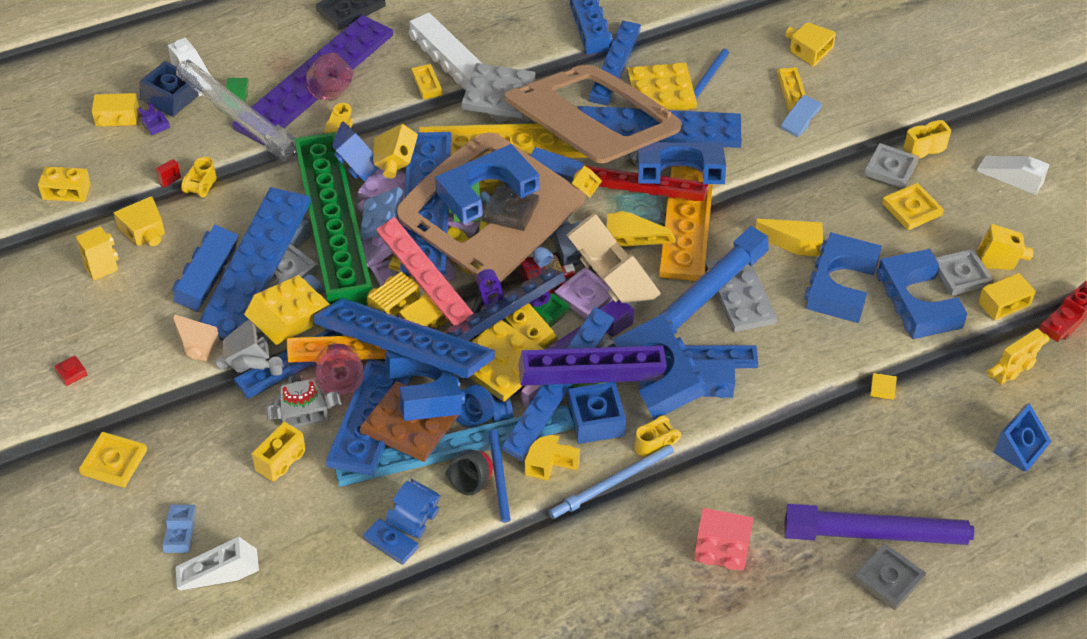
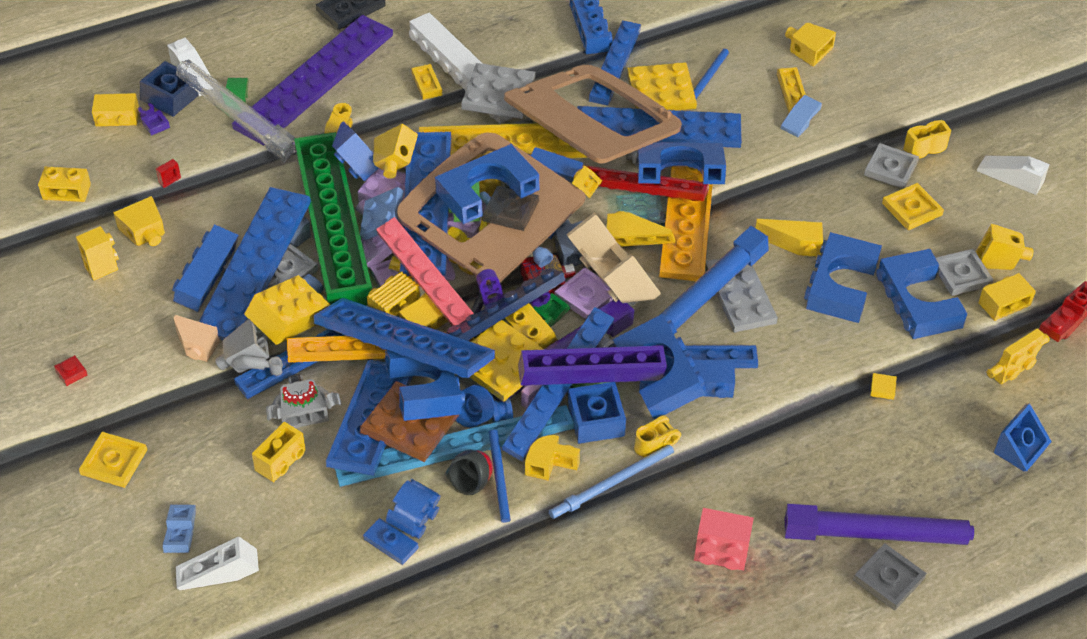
(200, 177): yellow piece -> none
(329, 77): clear pink brick -> none
(336, 356): clear pink brick -> none

